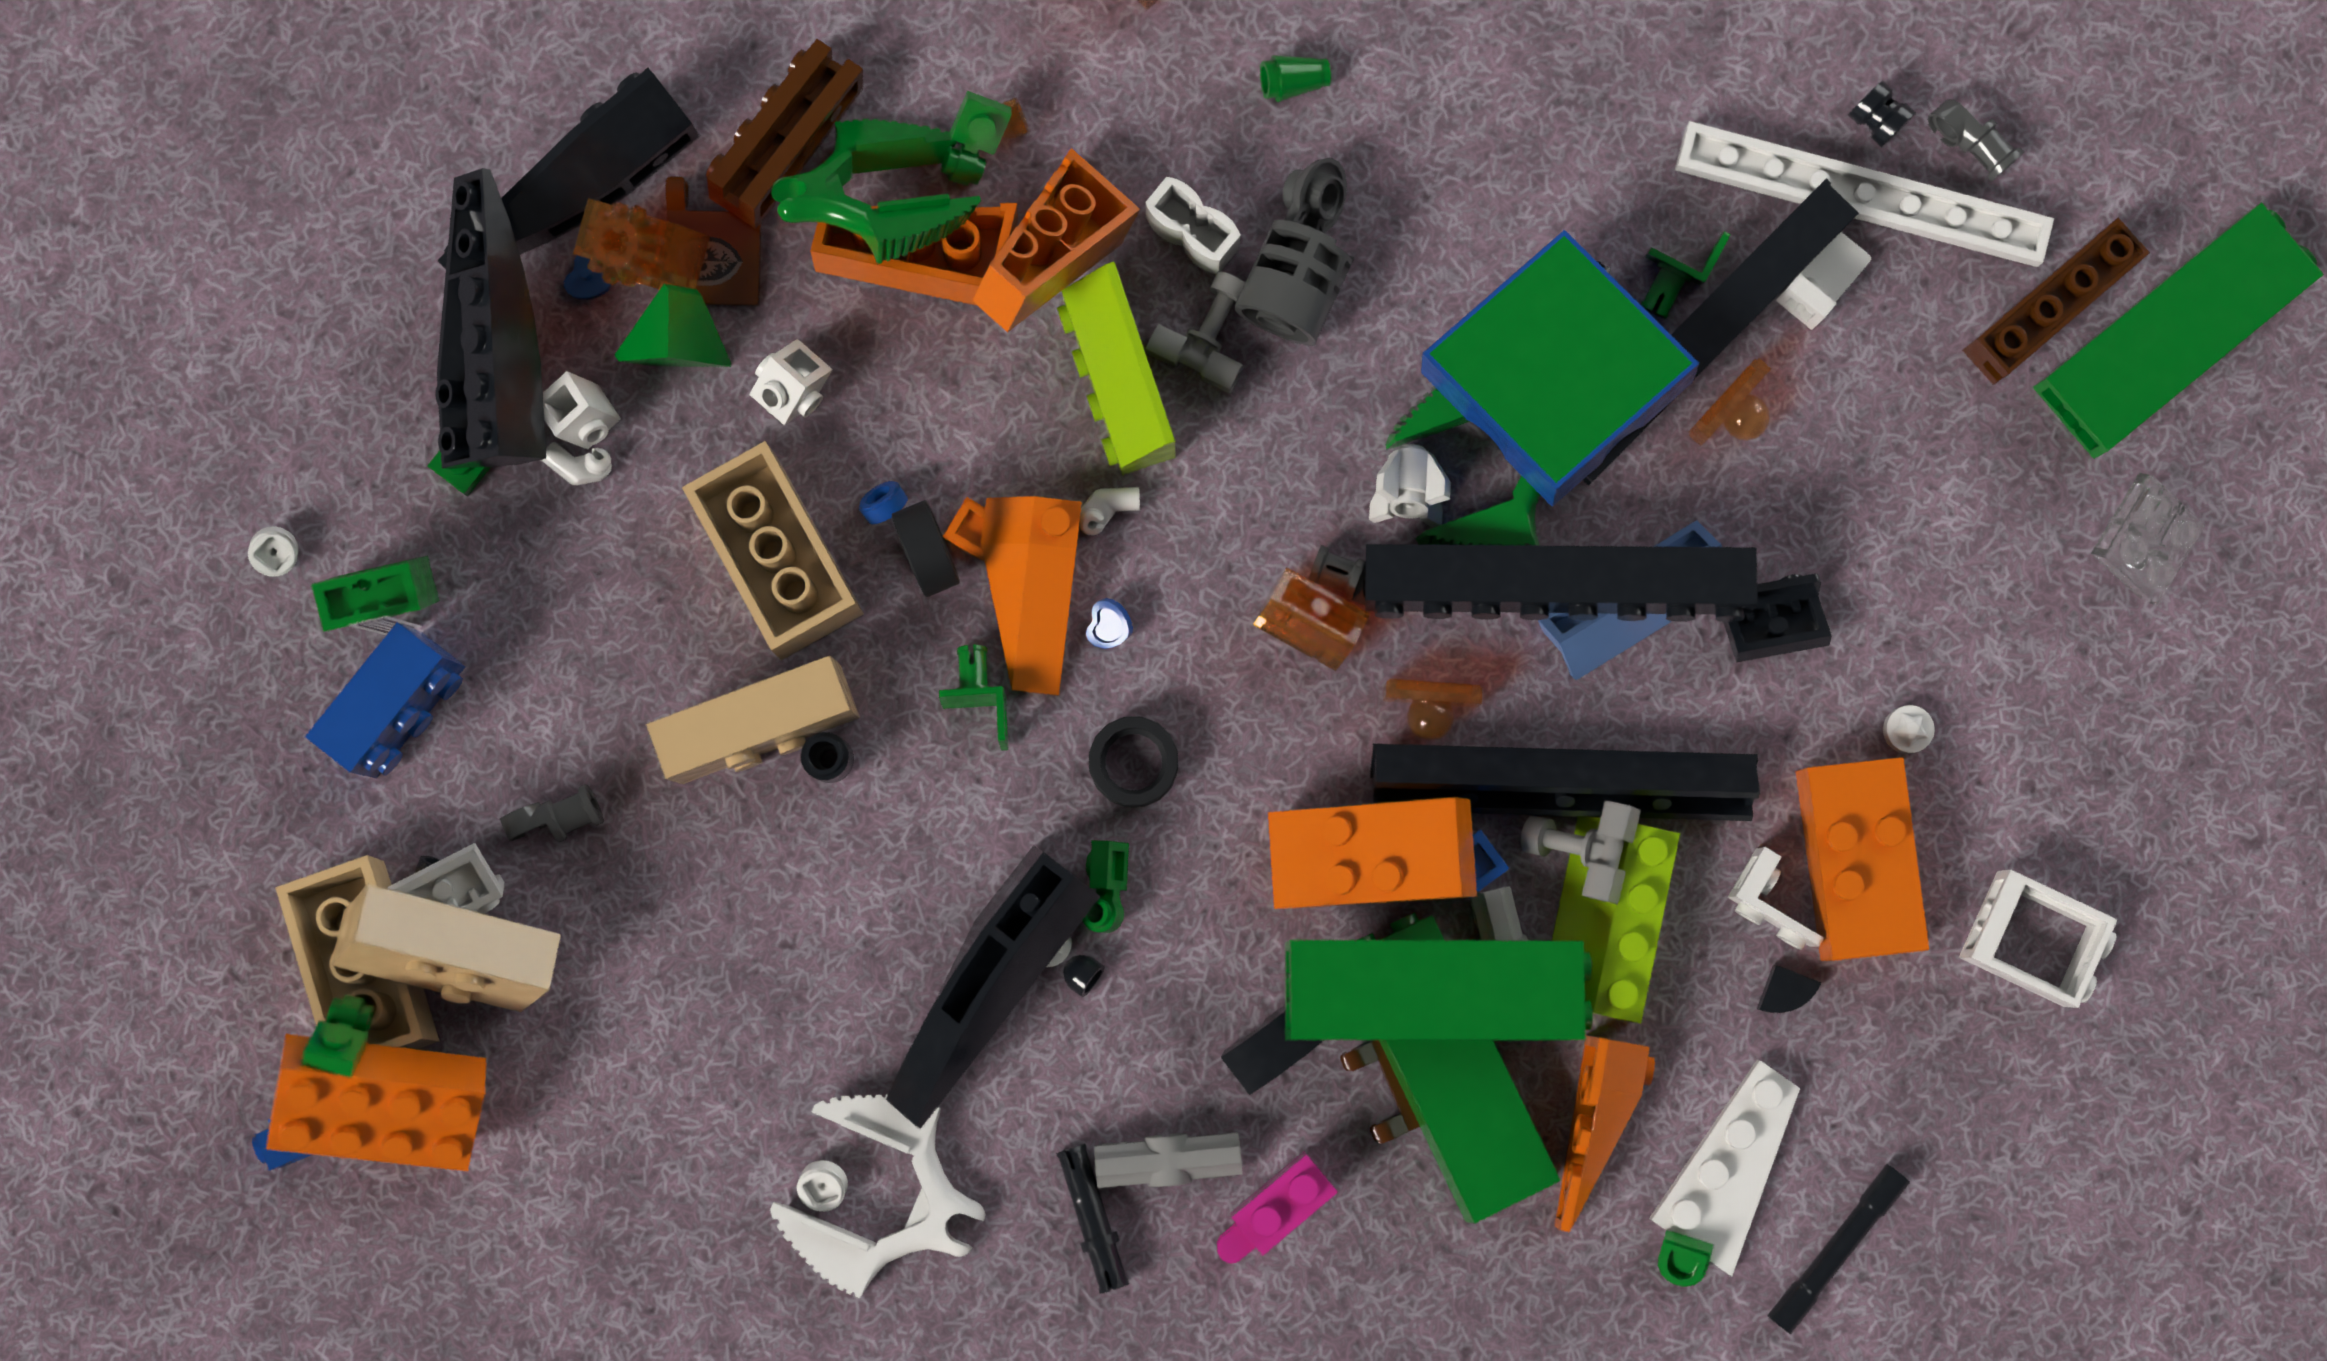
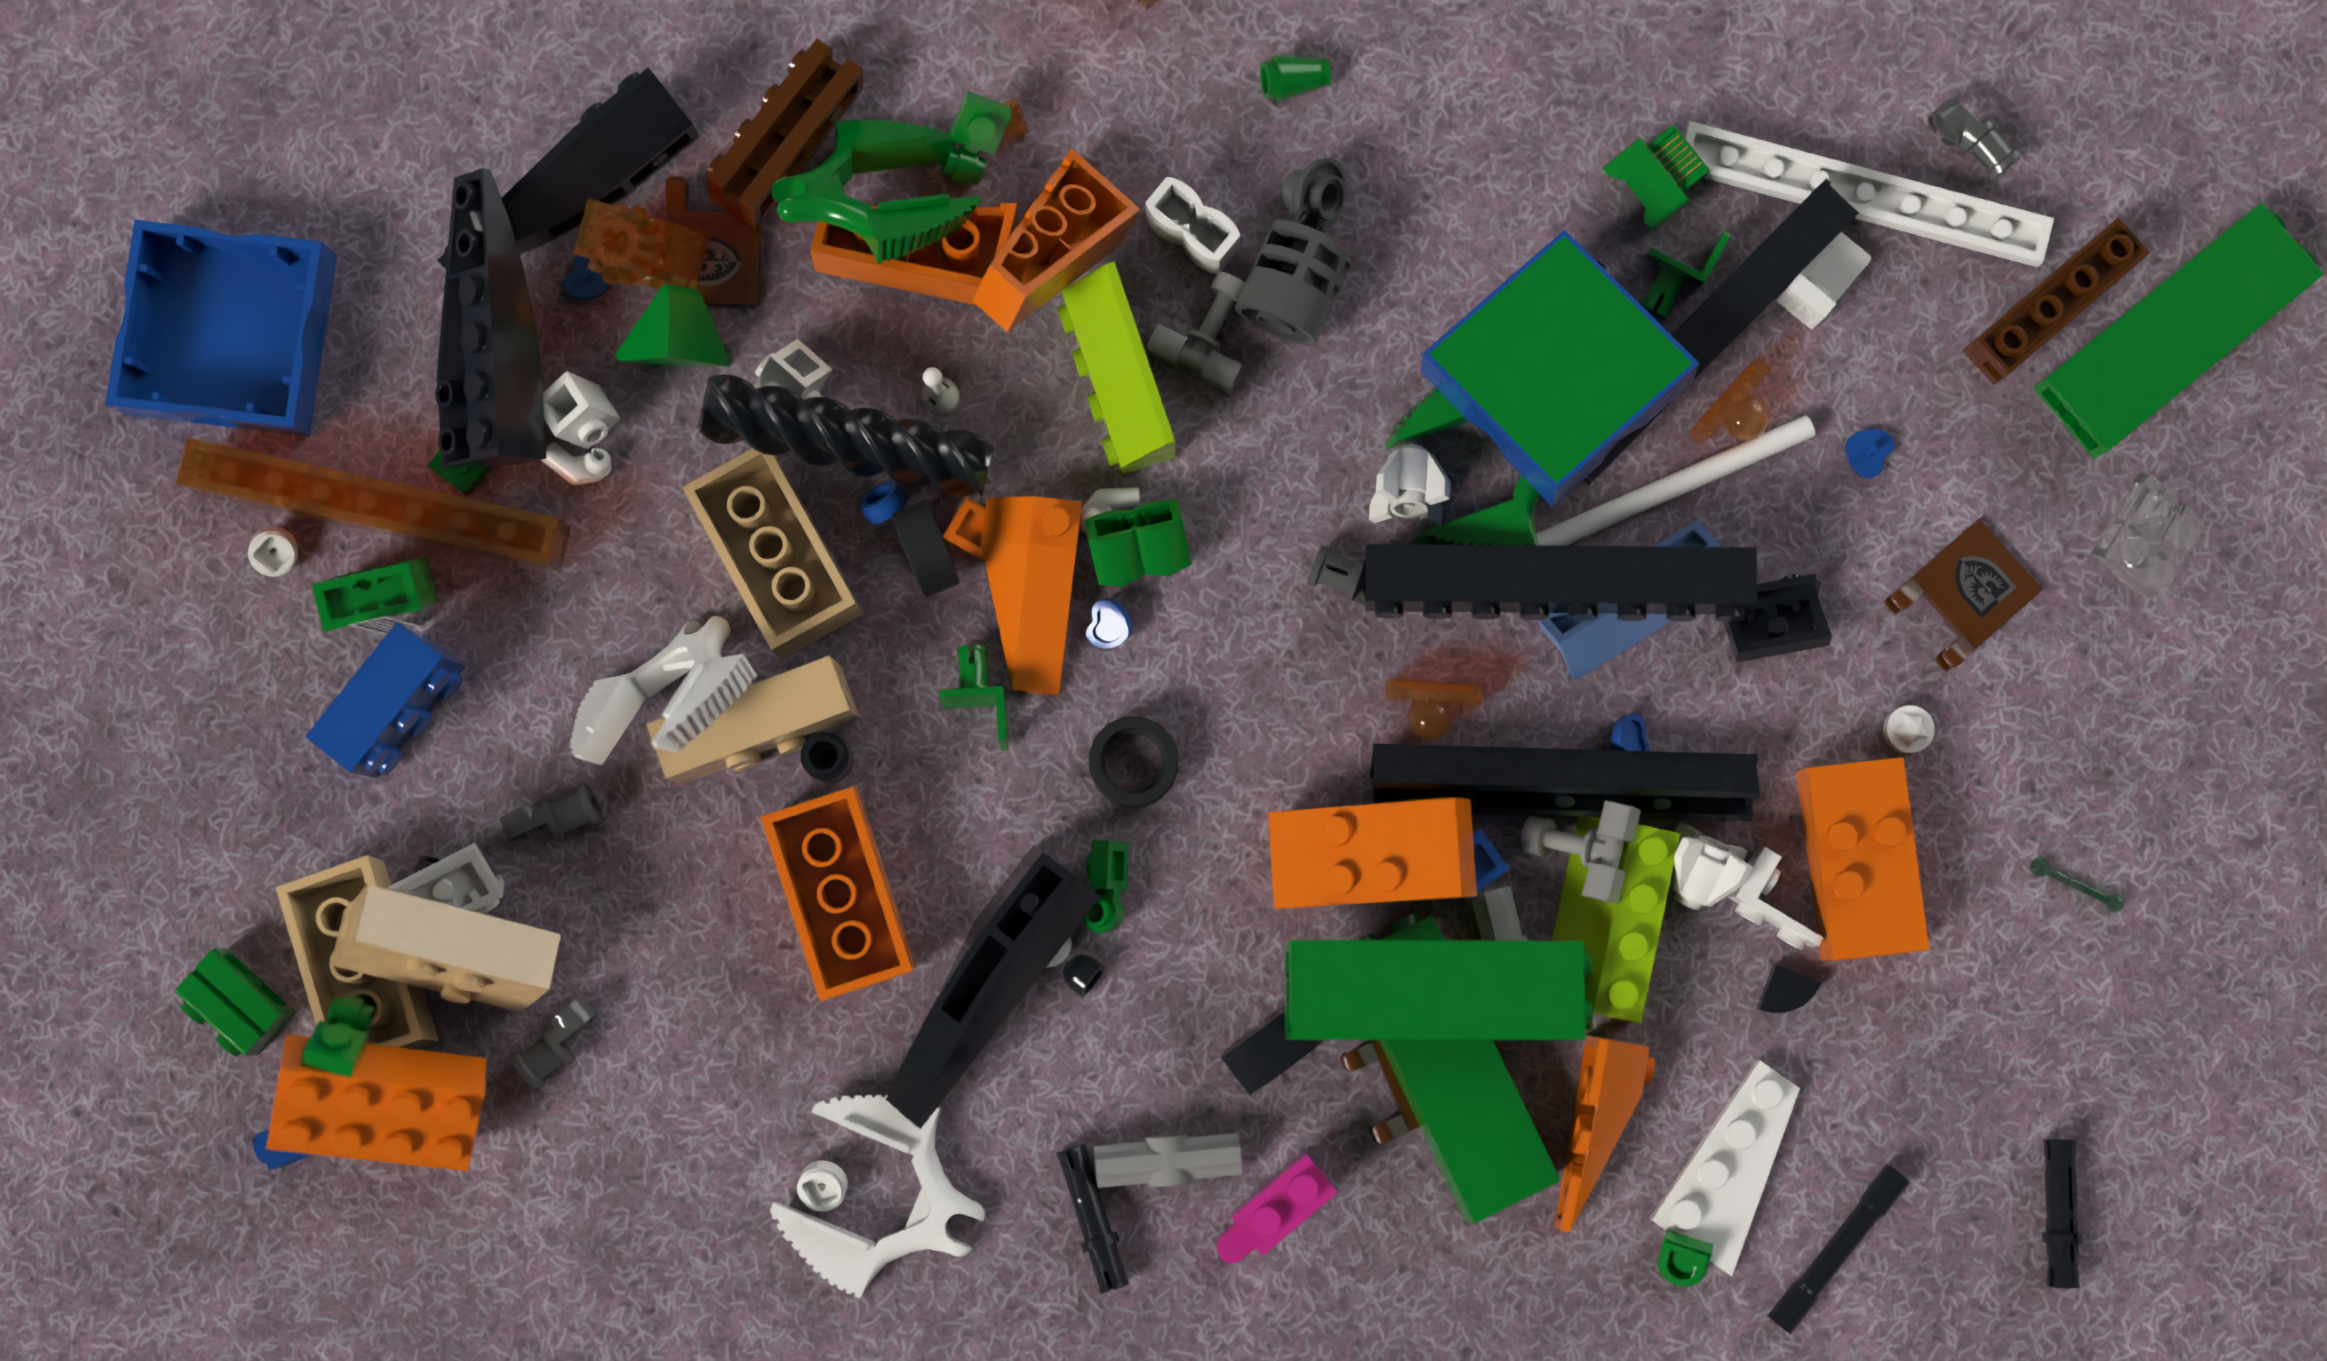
(222, 328): none -> blue tile
(233, 1003): none -> green brick
(374, 504): none -> clear orange brick
(551, 1049): none -> dark grey connector
(700, 699): none -> white piece
(828, 432): none -> black piece
(838, 893): none -> orange brick
(945, 398): none -> white hinge
(1138, 542): none -> green brick
(1311, 619): clear orange brick -> none
(1630, 733): none -> blue piece
(1660, 174): none -> green piece
(1677, 483): none -> white piece
(1706, 868): none -> white brick
(1867, 451): none -> blue piece
(1881, 113): black wheel -> none
(1972, 587): none -> reddish brown flag
(1993, 920): white window -> none
(2041, 867): none -> clear green hinge
(2061, 1213): none -> black pin

